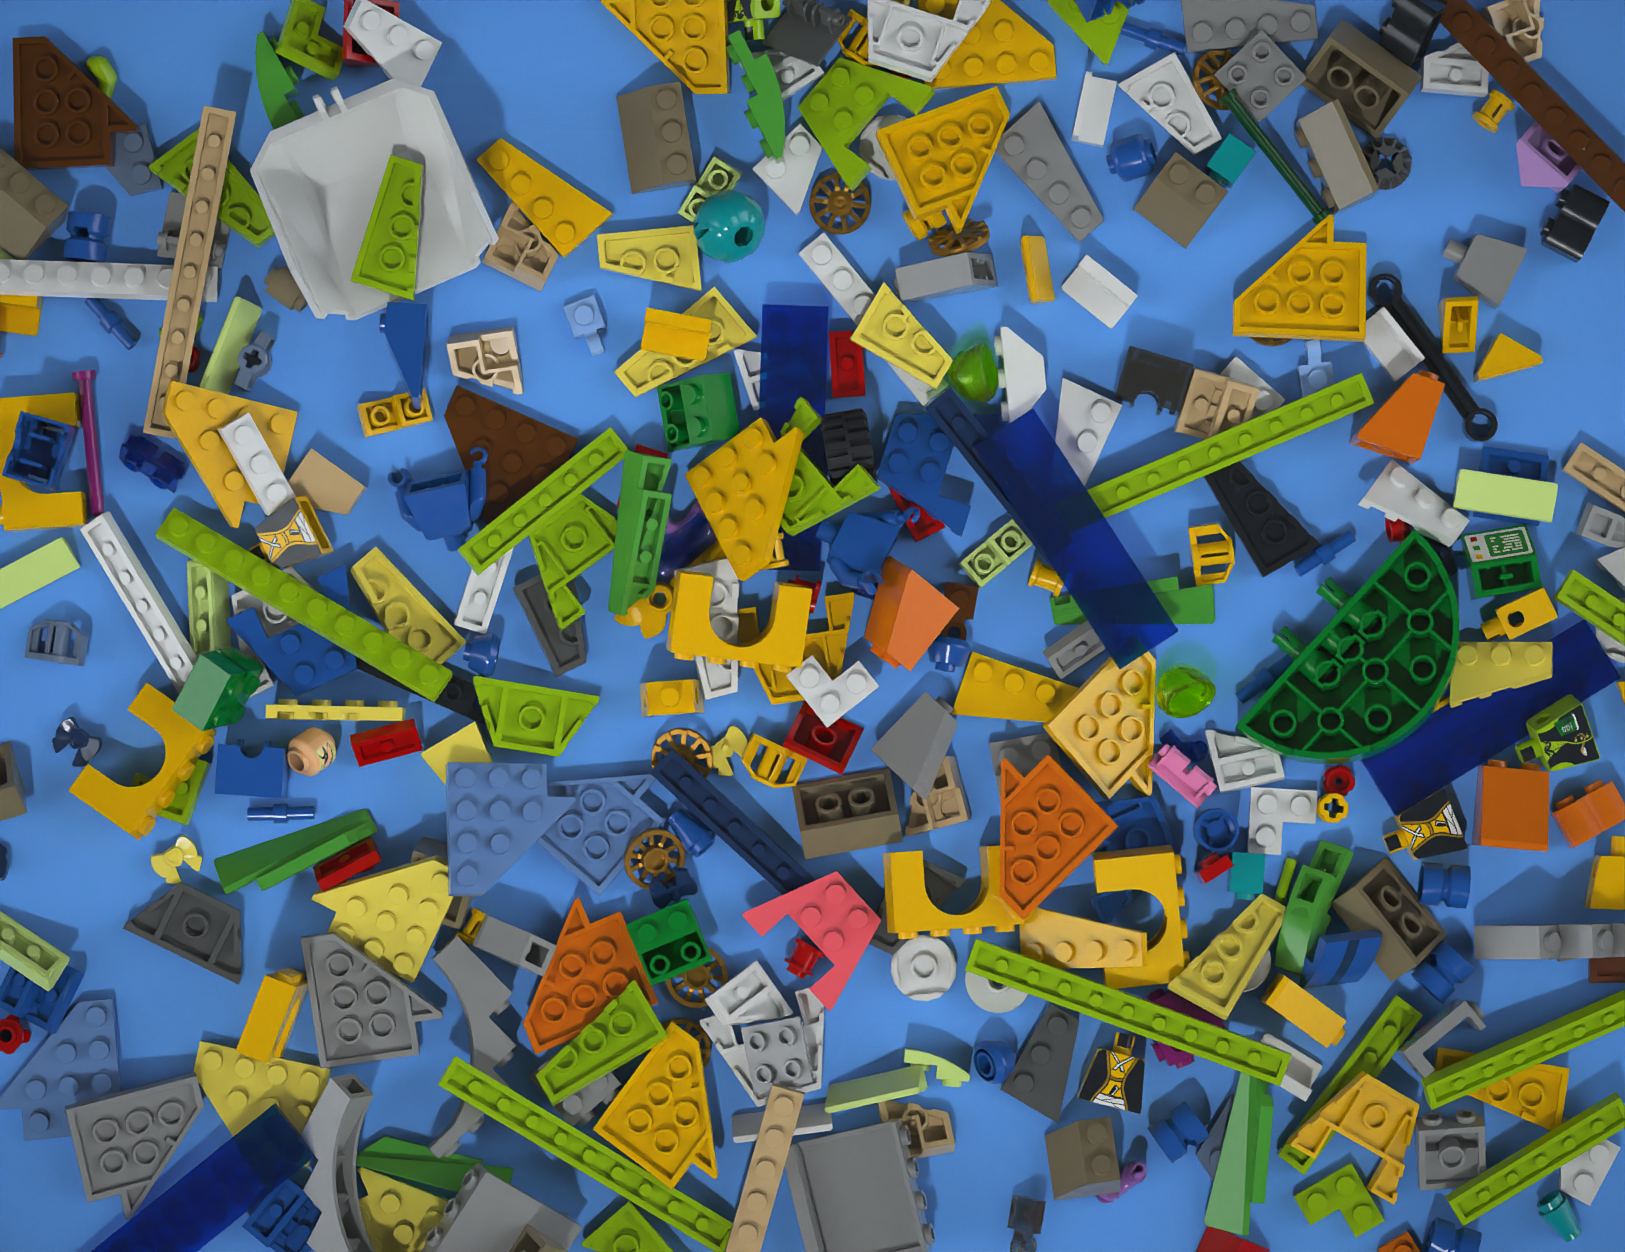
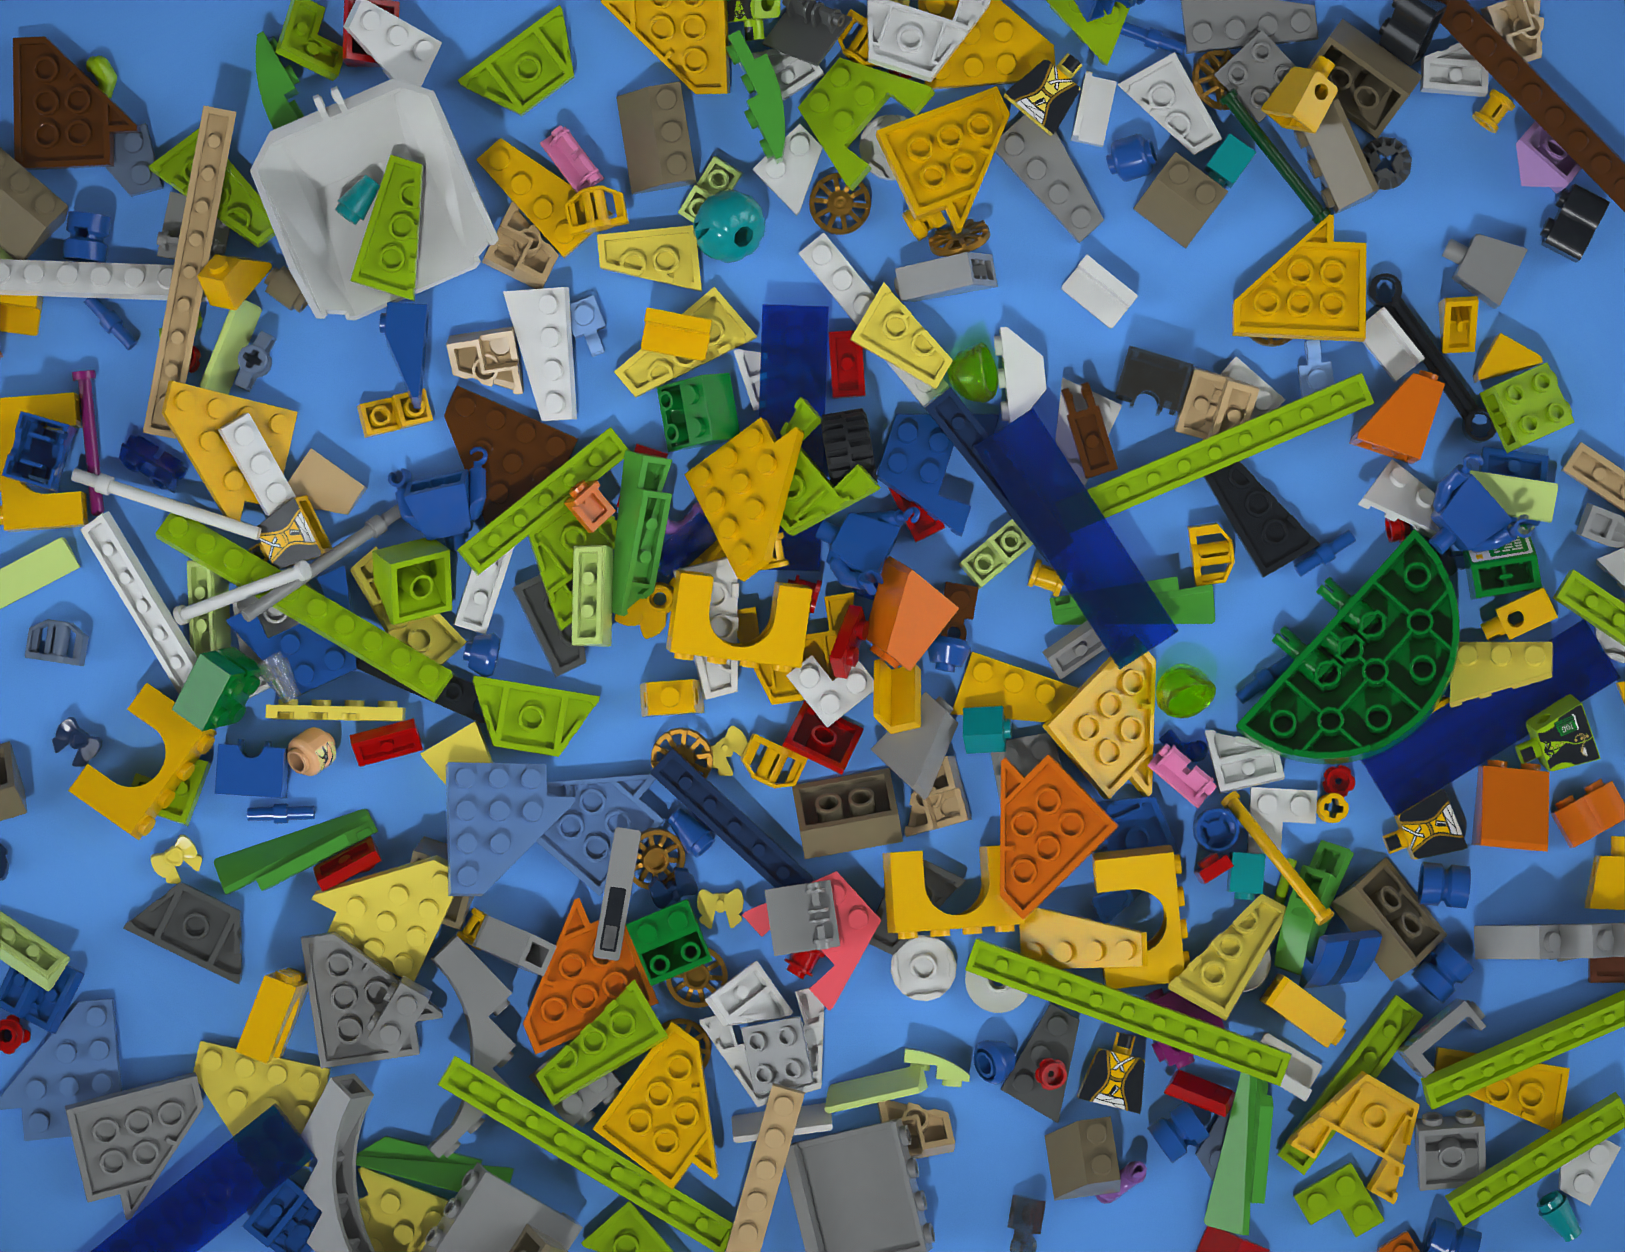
(106, 484): none -> white bar
(231, 279): none -> yellow slope
(279, 676): none -> clear cone
(301, 571): none -> white bar
(357, 200): none -> teal cone
(373, 528): none -> light grey bar
(399, 1016): none -> light grey brick
(413, 579): none -> lime slope
(525, 67): none -> lime wing
(545, 341): none -> white wing
(571, 159): none -> bright pink hinge
(589, 505): none -> orange bracket
(592, 596): none -> yellowish green slope
(593, 223): none -> yellow piece
(617, 894): none -> light grey sticker
(730, 902): none -> light yellow piece
(802, 917): none -> light grey hinge
(846, 647): none -> red plate
(897, 697): none -> yellow panel
(985, 729): none -> teal brick
(1037, 269): yellow slope -> none
(1046, 92): none -> torso
(1059, 1073): none -> red plate
(1089, 434): none -> reddish brown hinge
(1200, 1093): none -> red tile
(1277, 858): none -> yellow bar
(1303, 97): none -> yellow torso
(1470, 514): none -> blue torso
(1527, 407): none -> lime brick

